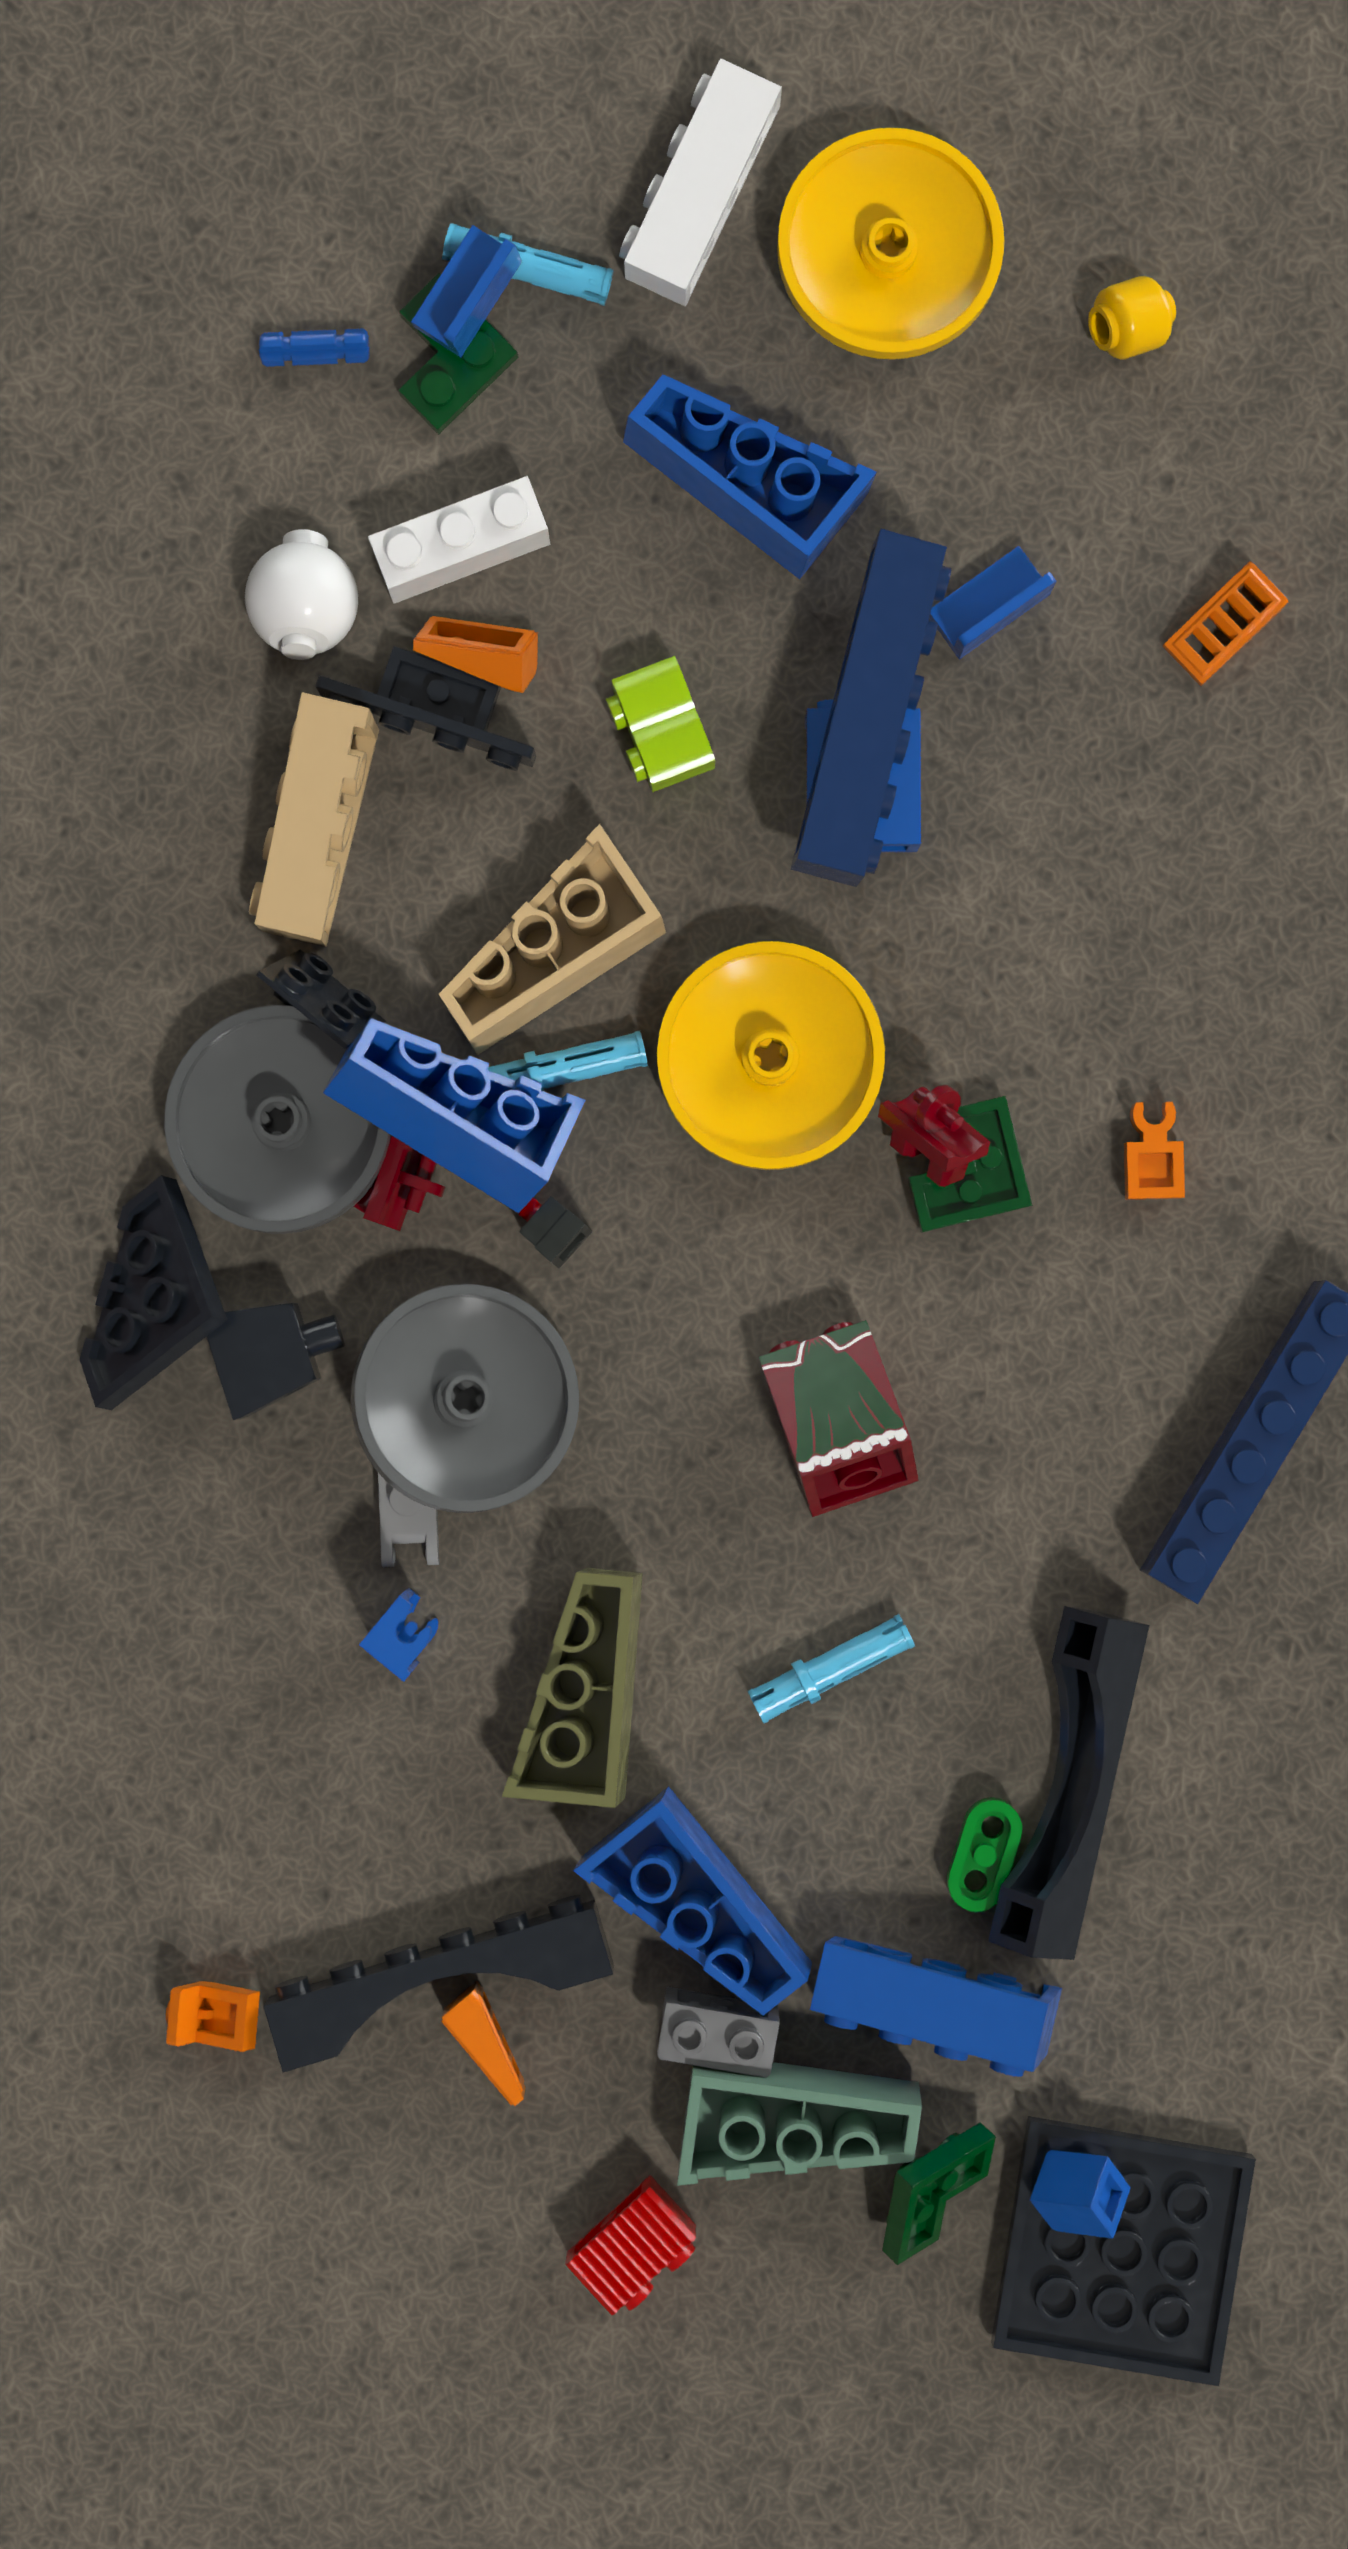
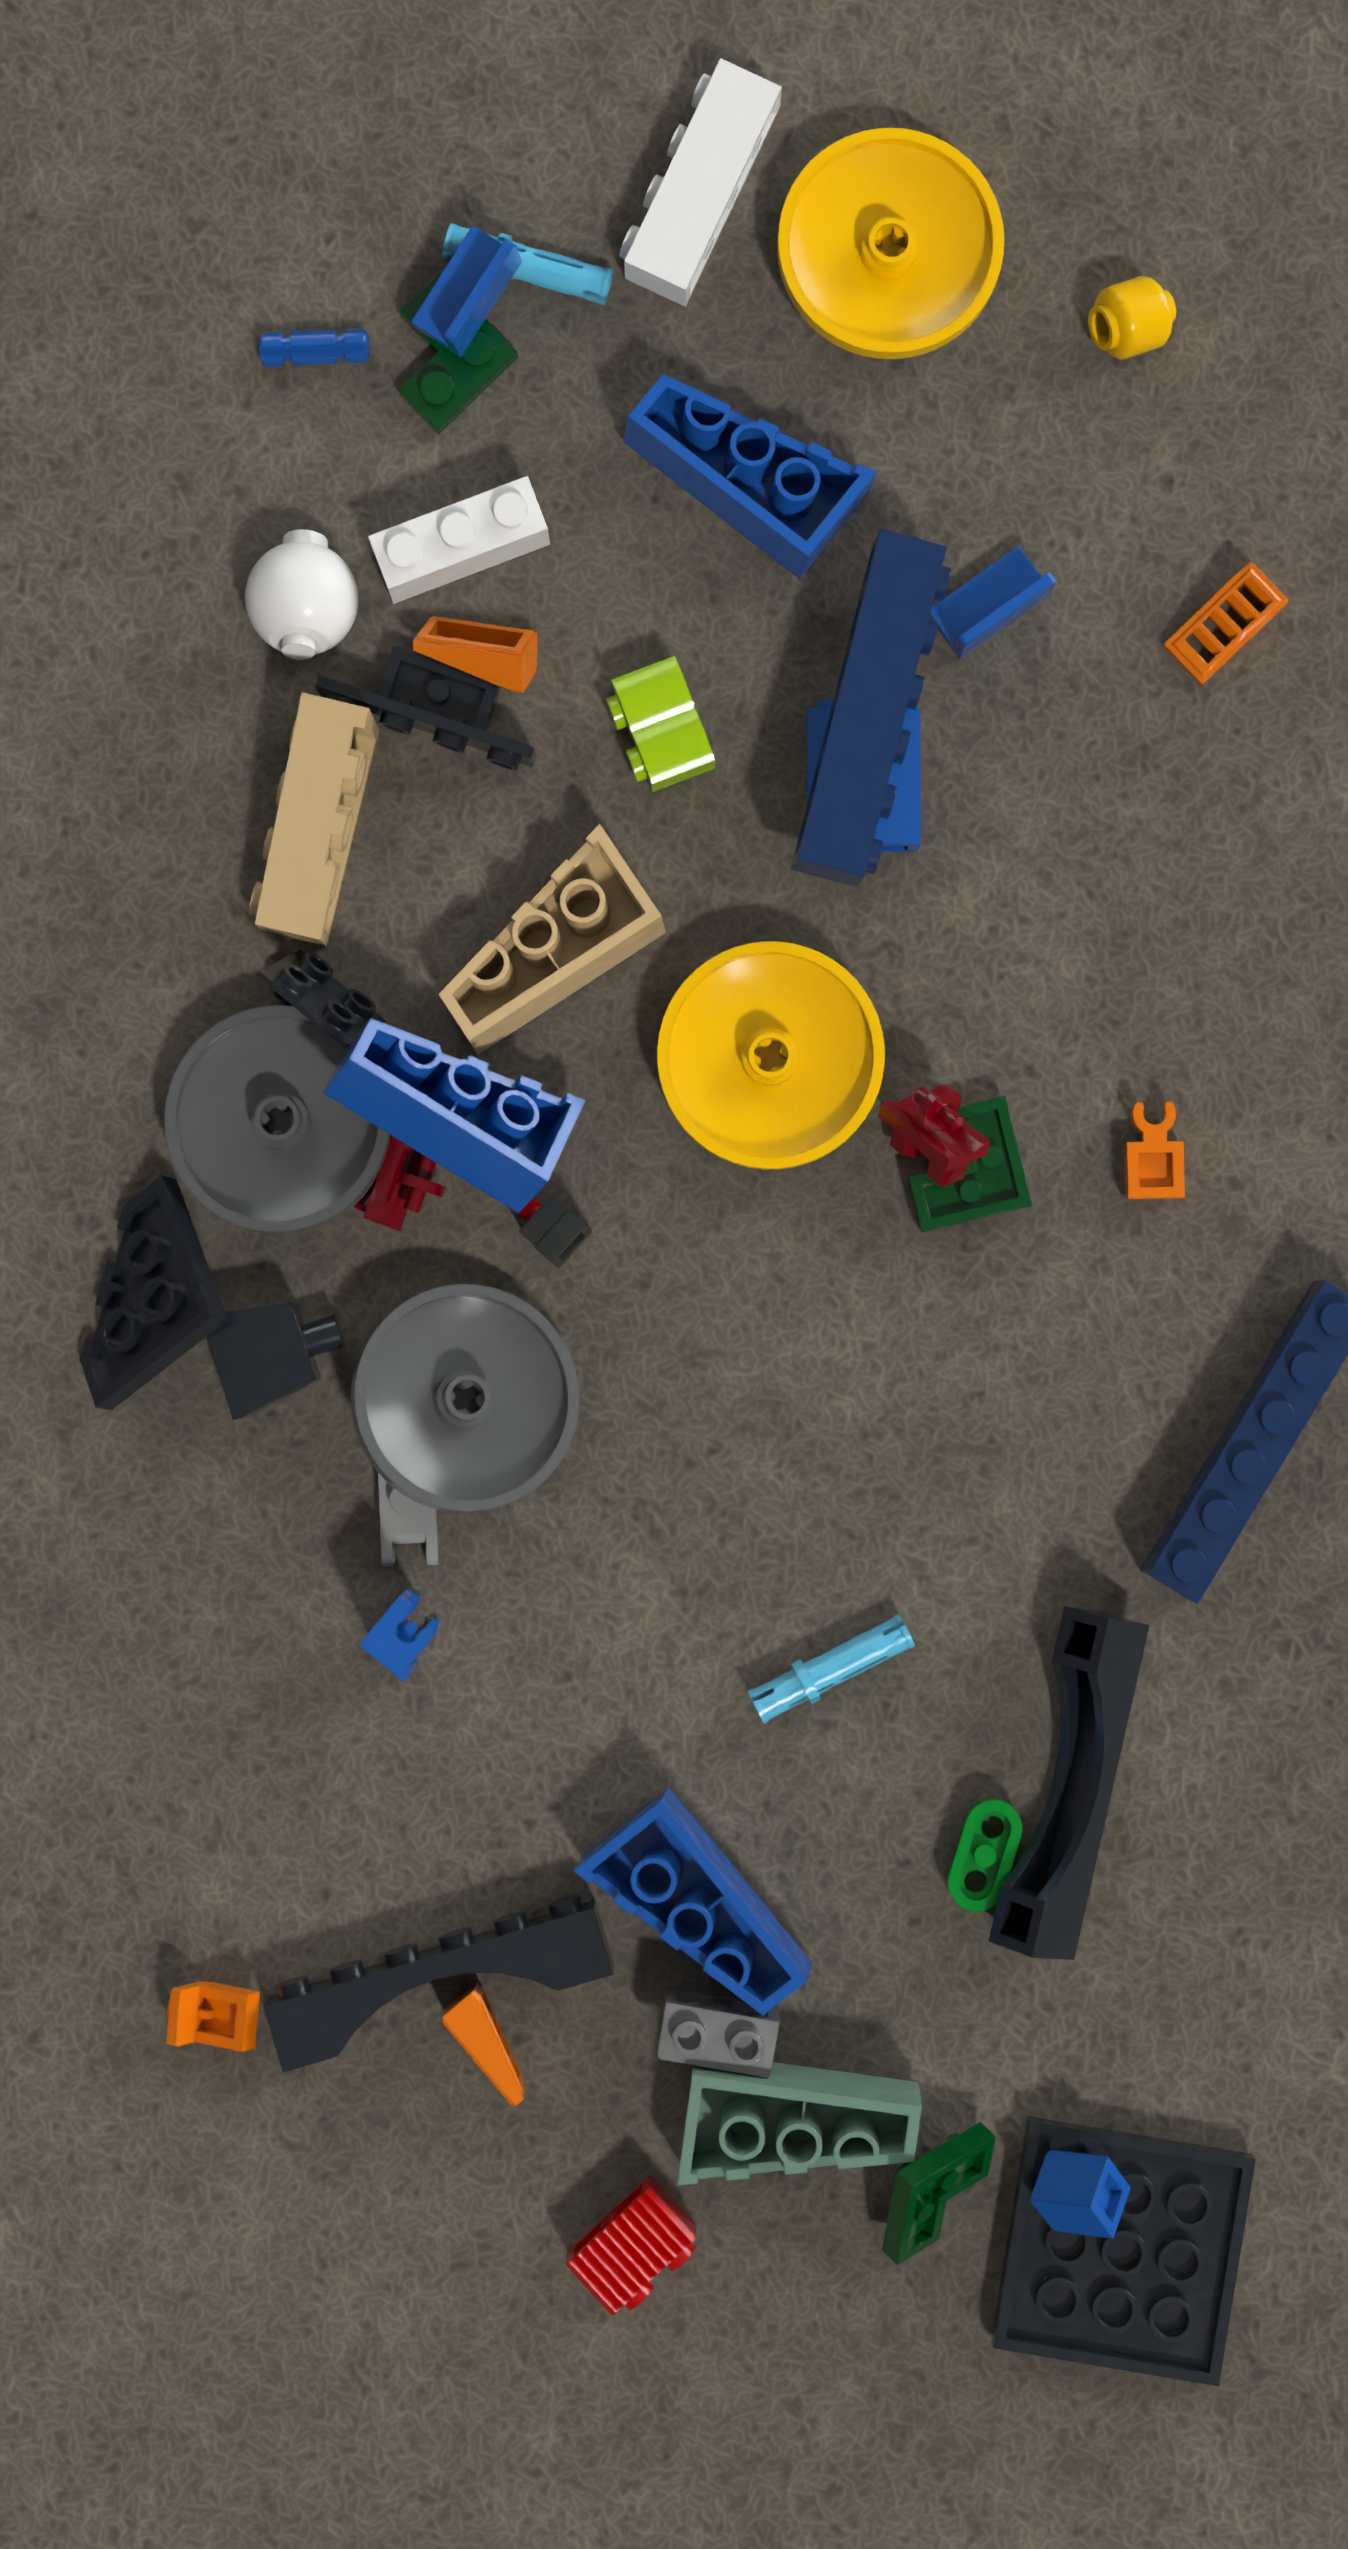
(578, 1062): medium azure pin -> none
(586, 1698): olive wedge -> none
(839, 1417): slope -> none
(935, 2005): blue wedge -> none

